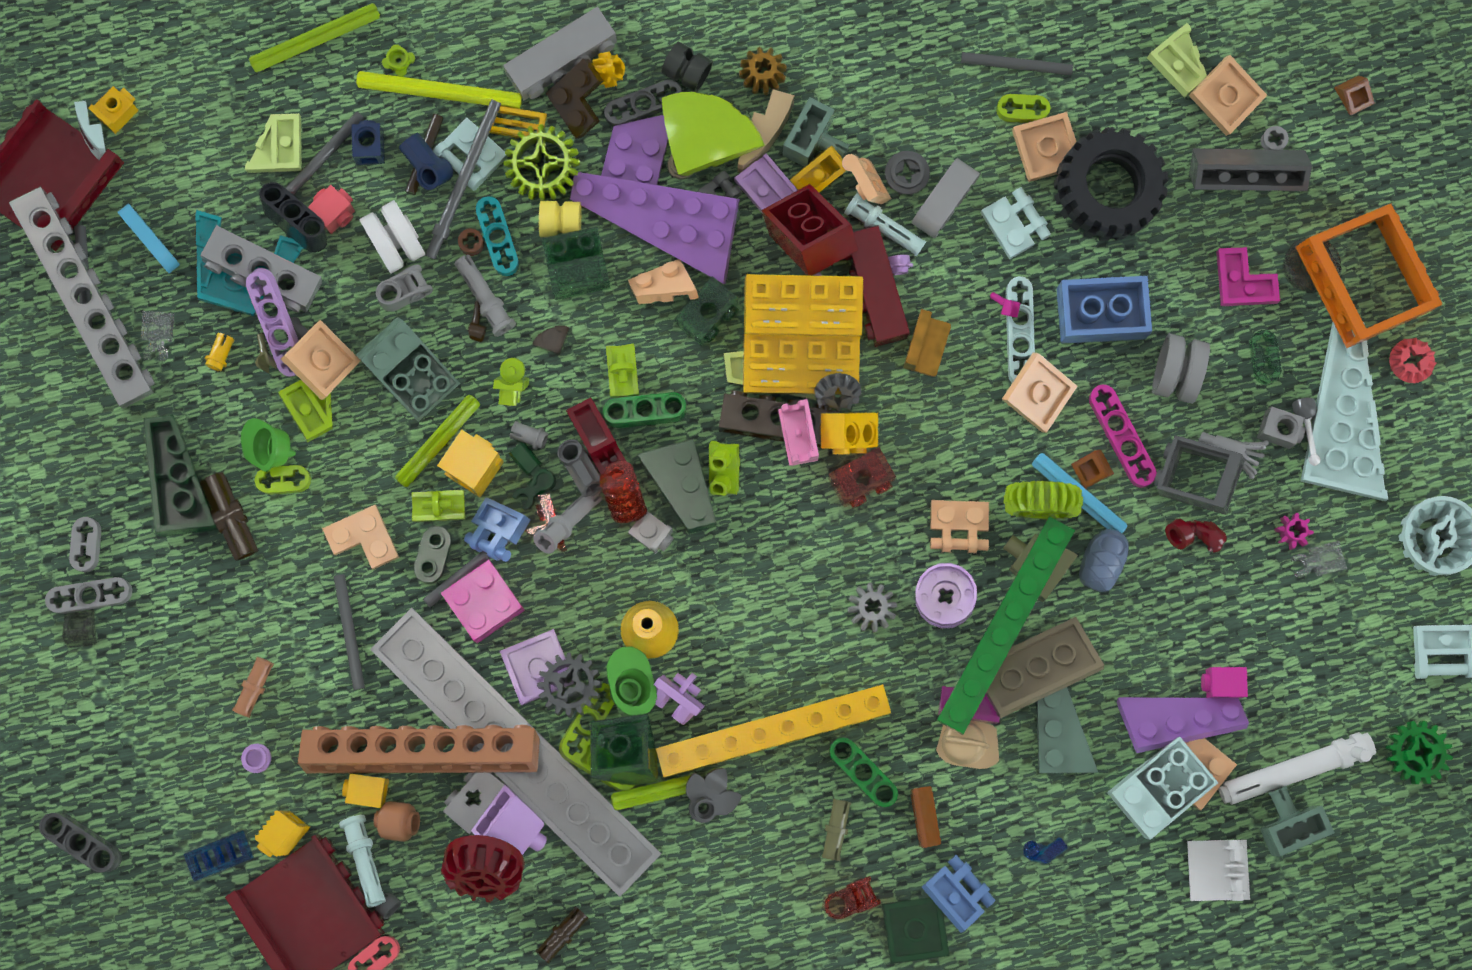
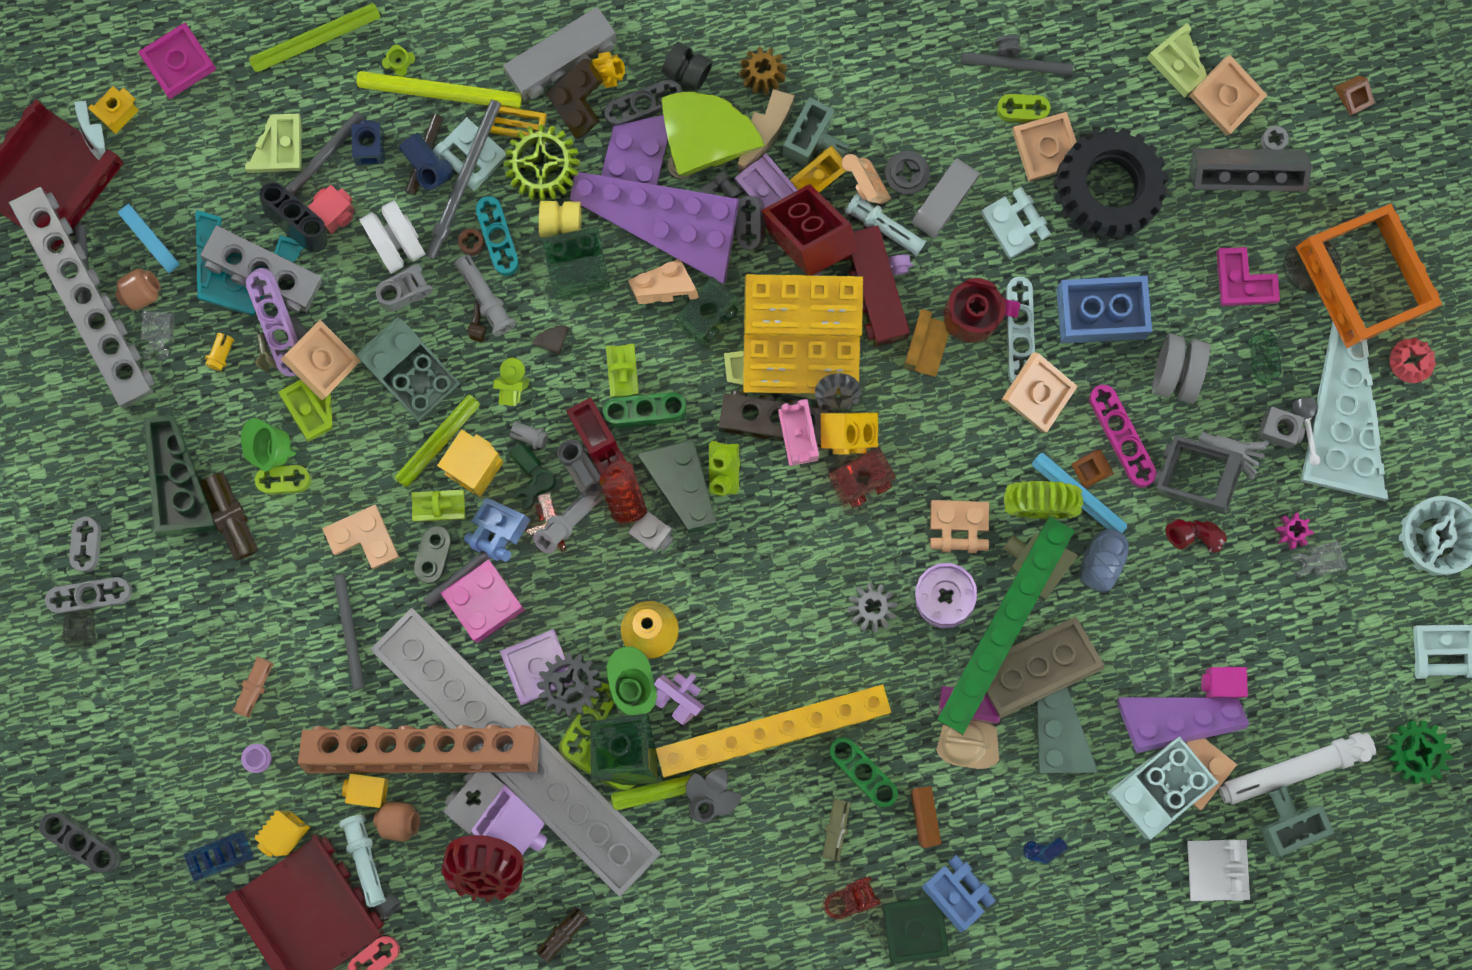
(137, 289): none -> nougat head
(177, 60): none -> dark pink plate
(756, 225): none -> dark grey beam
(988, 307): none -> dark red brick
(1008, 45): none -> dark grey bush

